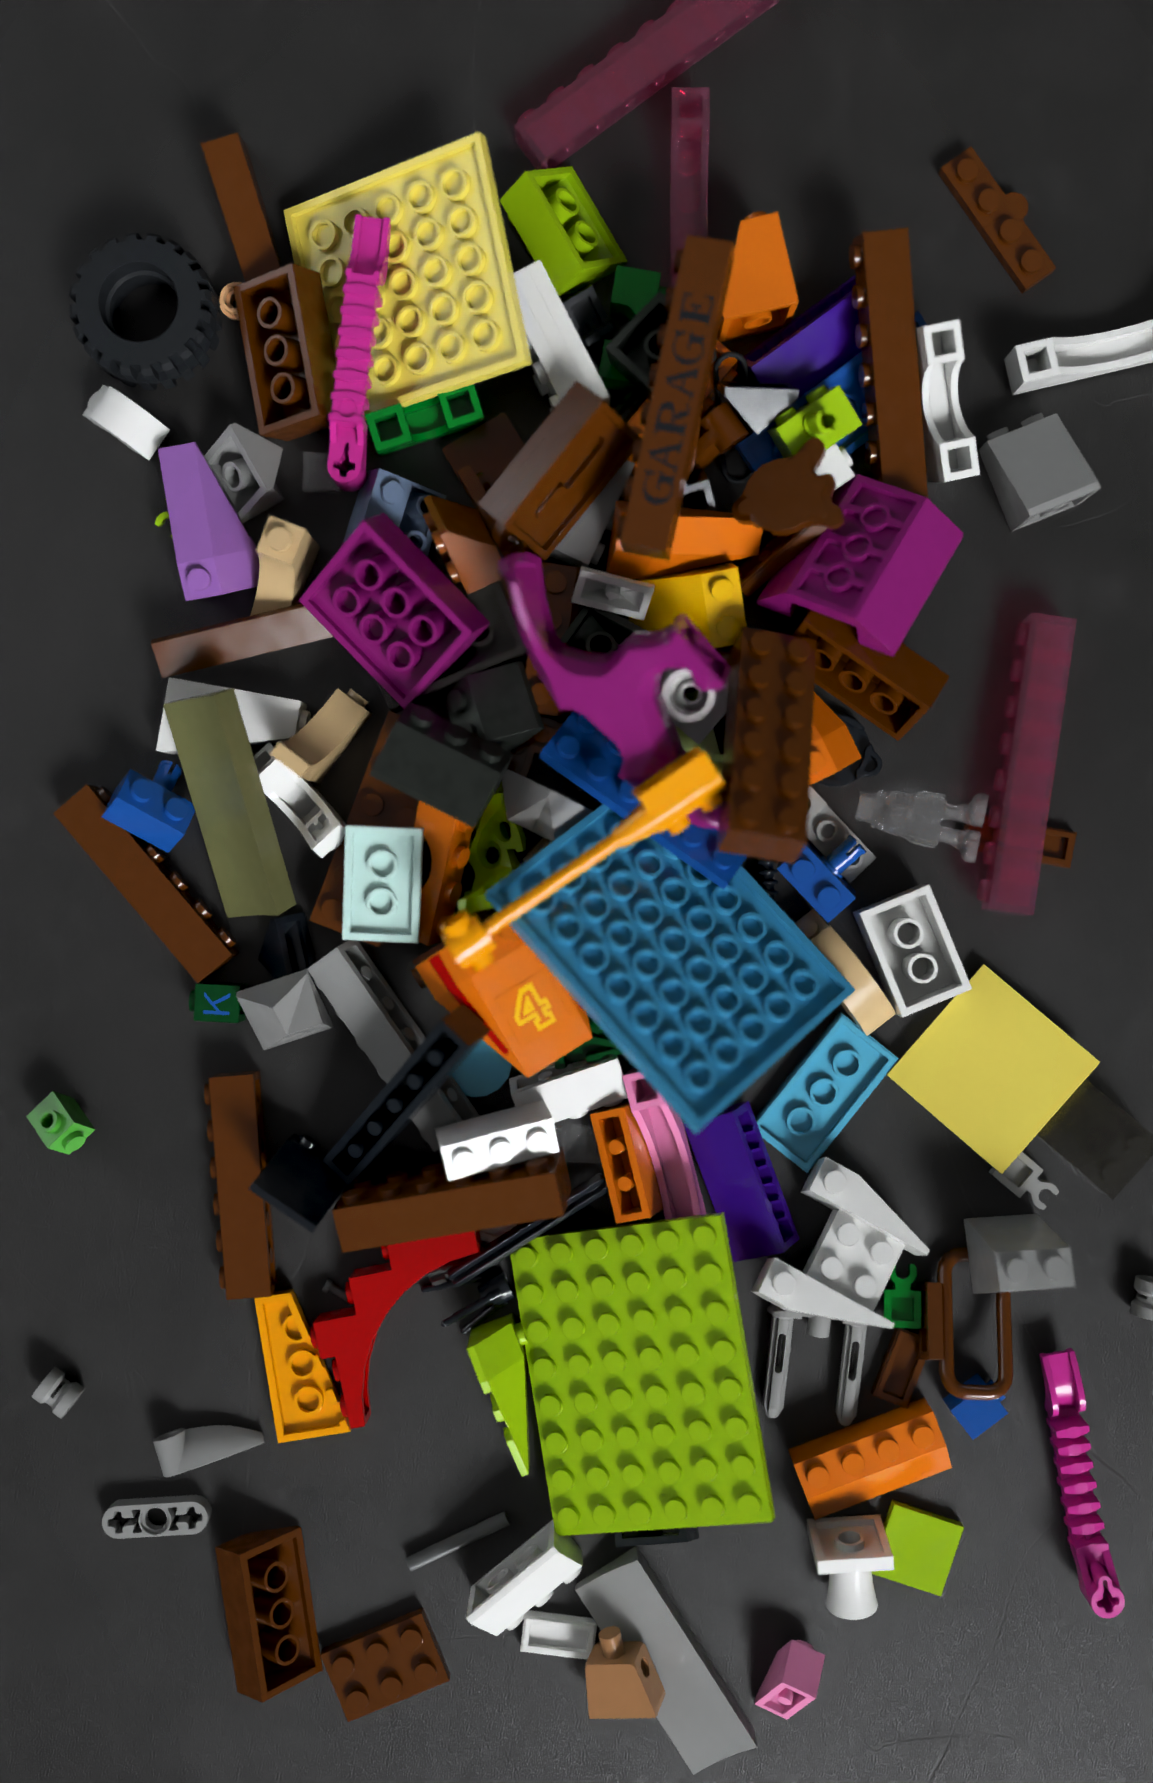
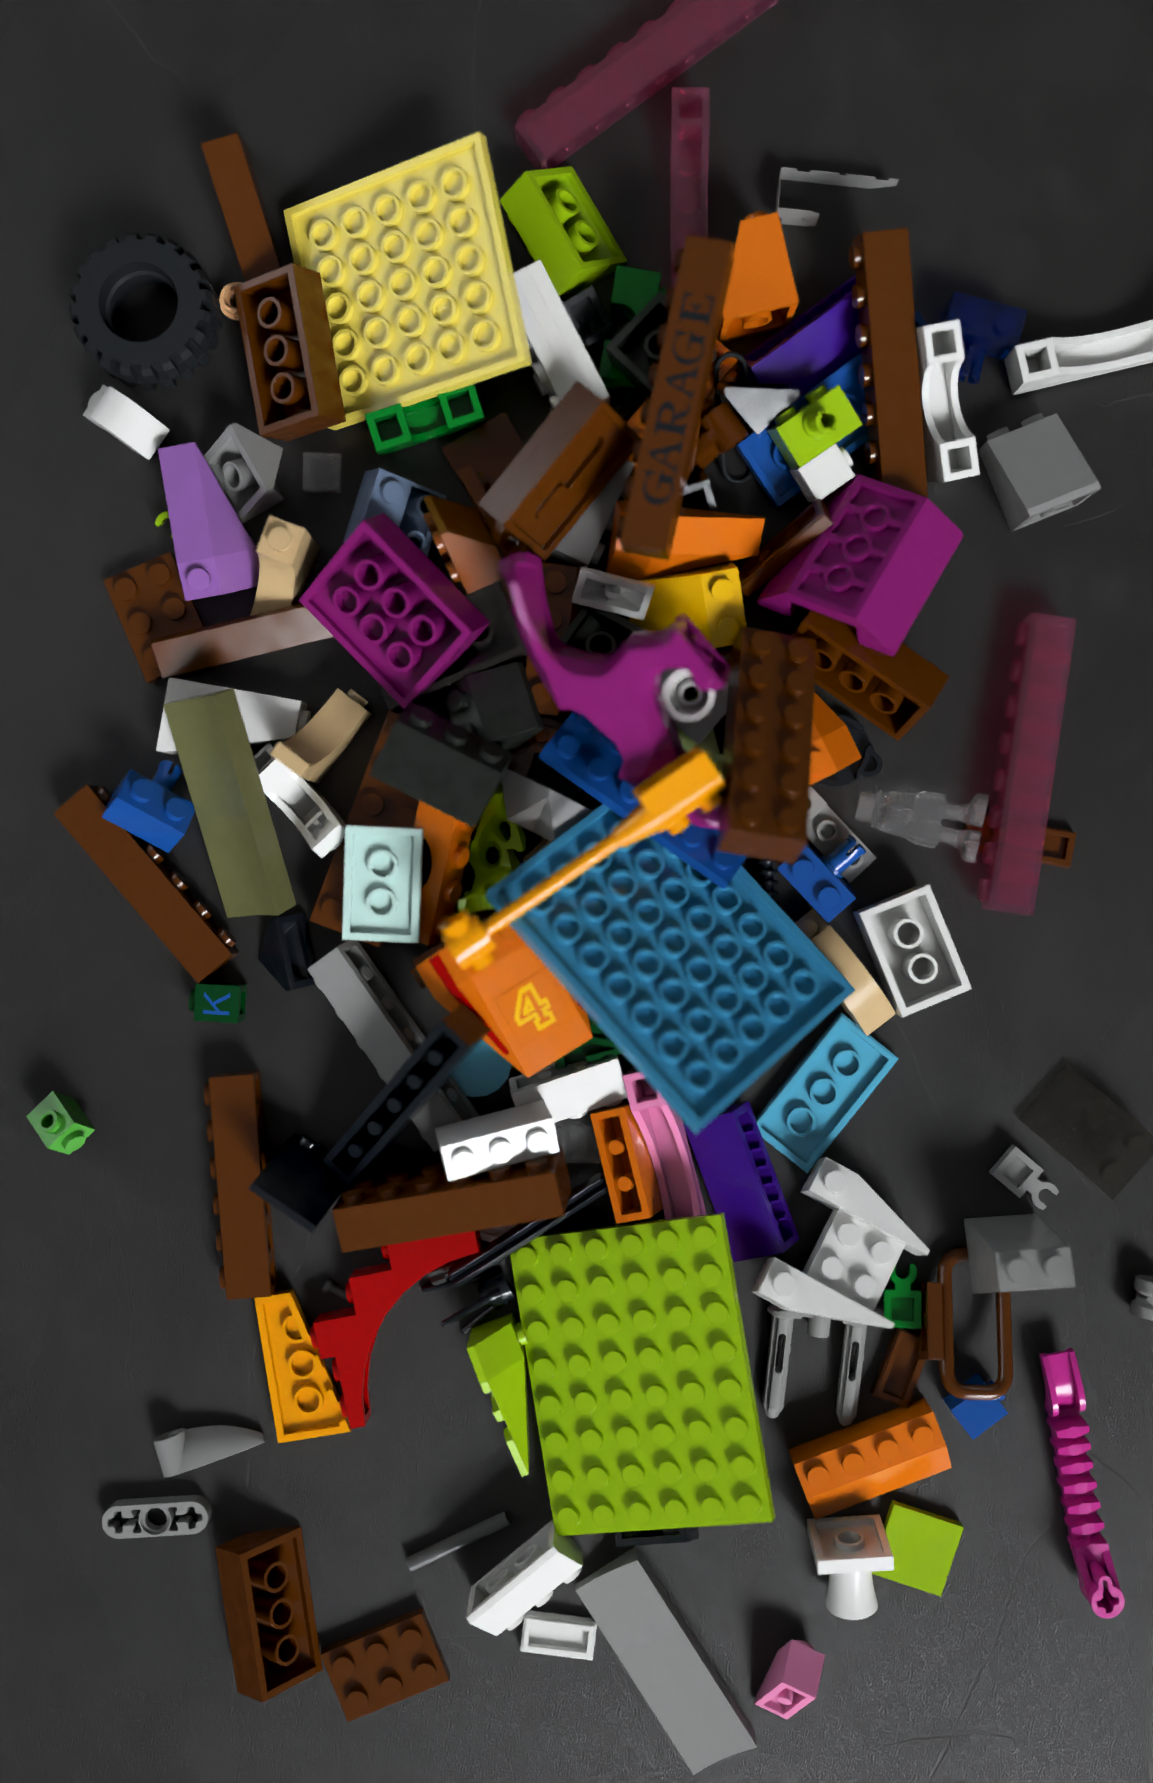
(65, 1396): light grey wheel -> none
(151, 607): none -> reddish brown plate
(284, 1009): light grey slope -> none
(364, 273): dark pink piece -> none
(621, 1679): medium nougat torso -> none
(790, 495): reddish brown tile -> none
(810, 218): none -> light grey piece
(985, 330): none -> clear blue brick
(993, 1069): light yellow tile -> none
(997, 219): reddish brown hinge -> none

